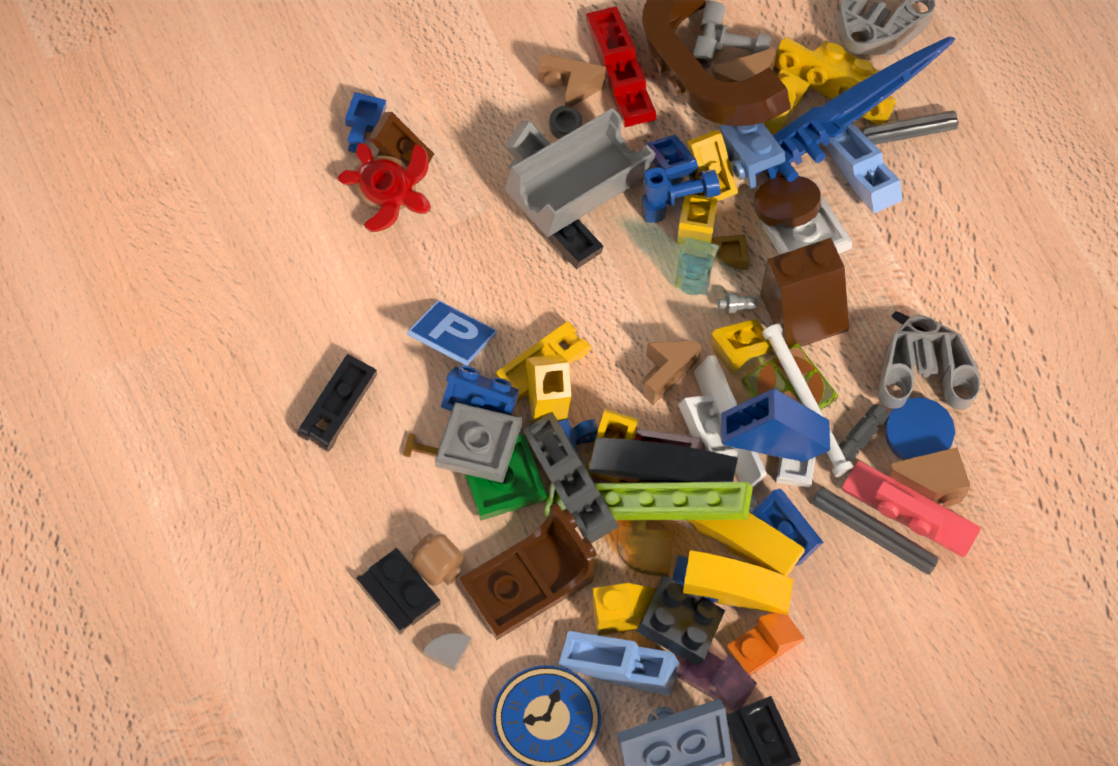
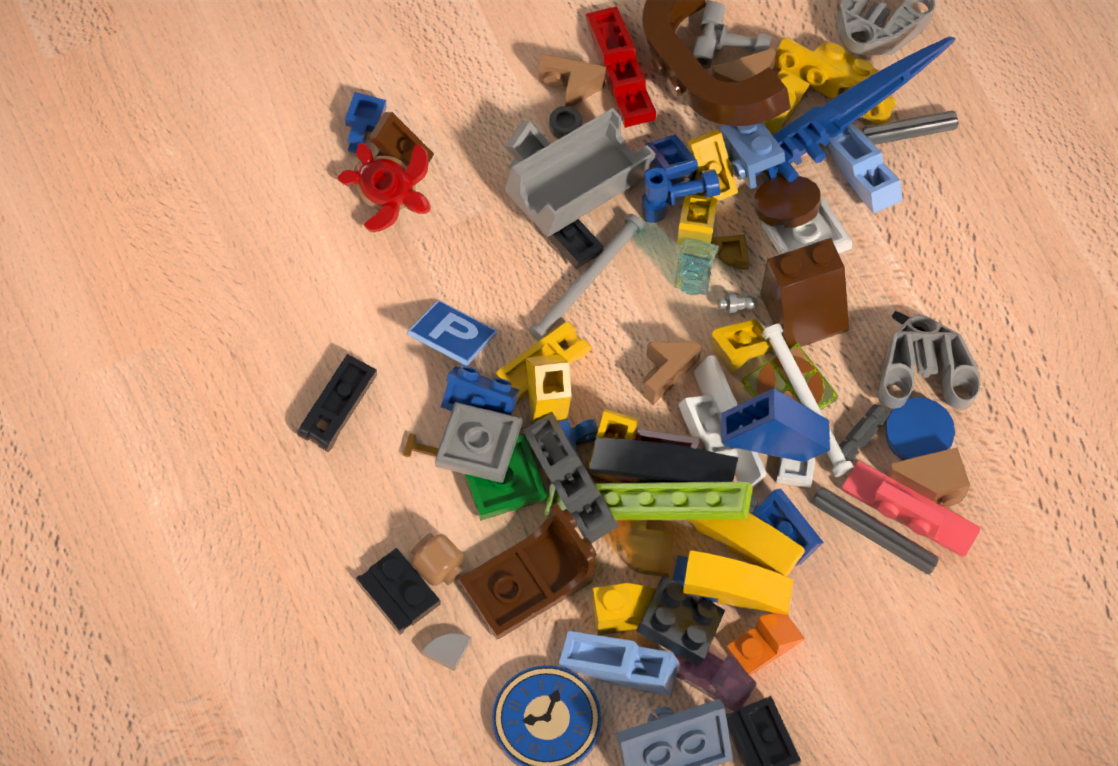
(632, 226): none -> light grey bar

